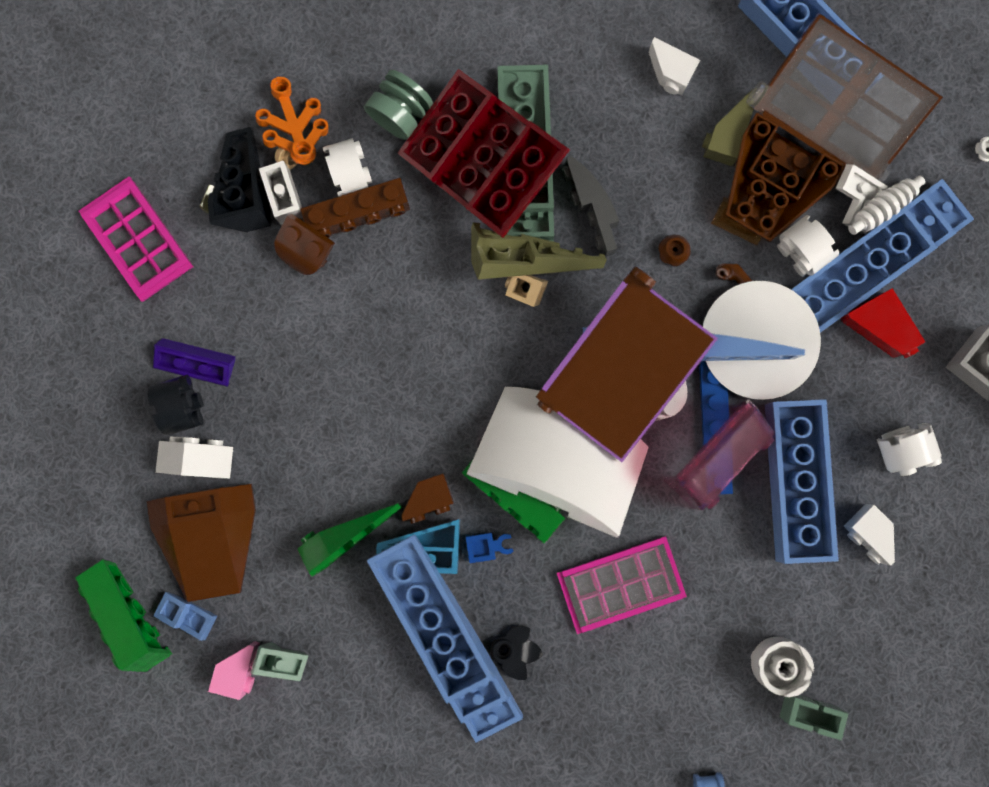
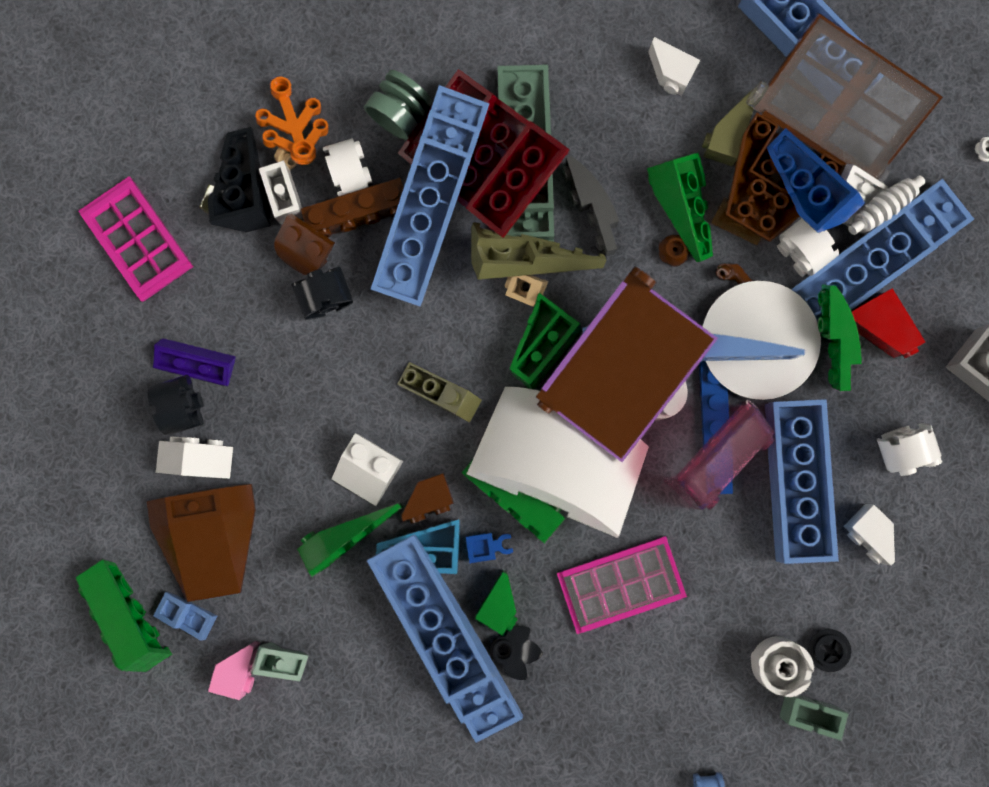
(322, 293): none -> black brick
(366, 469): none -> white slope
(429, 195): none -> medium blue slope
(439, 392): none -> olive slope
(498, 607): none -> green slope
(544, 342): none -> green wedge
(678, 190): none -> green wedge
(815, 188): none -> blue wedge
(839, 325): none -> green slope
(840, 645): none -> black gear

